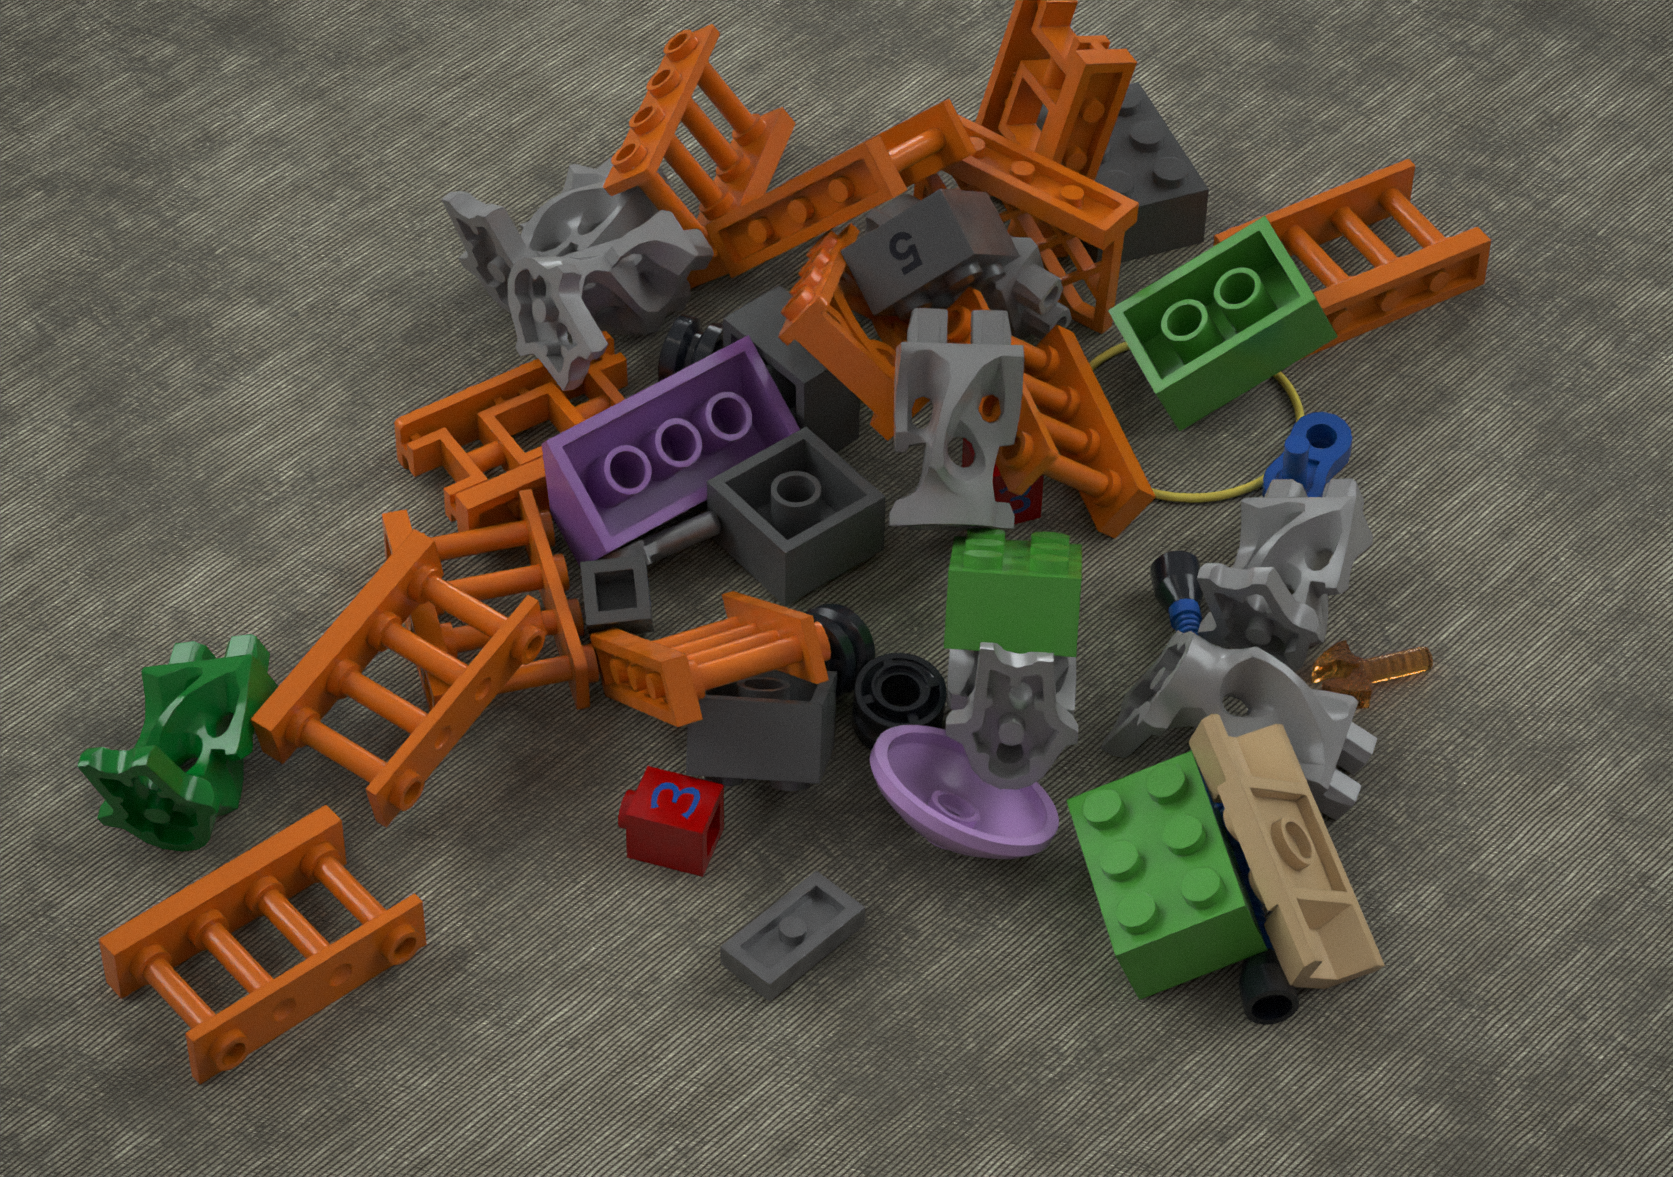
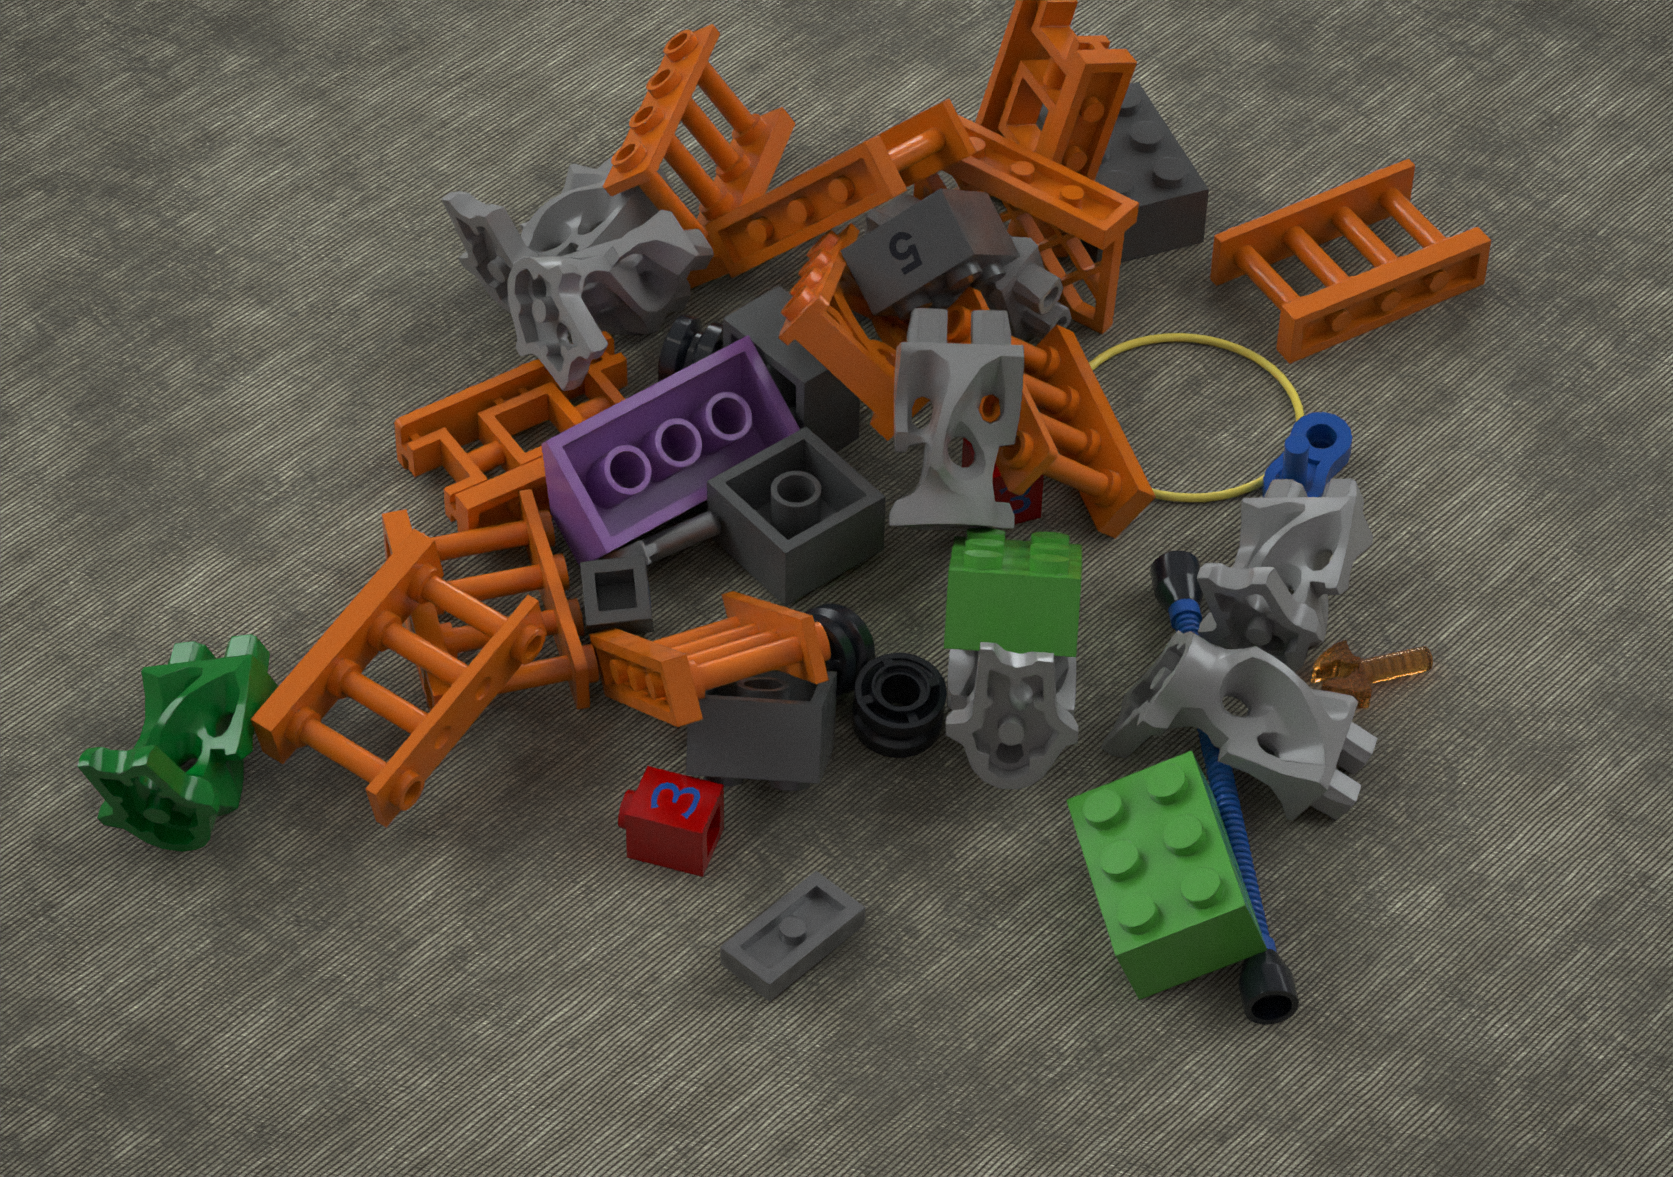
(231, 897): orange fence -> none
(950, 805): lavender dish -> none
(1222, 323): bright green brick -> none
(1289, 852): tan piece -> none

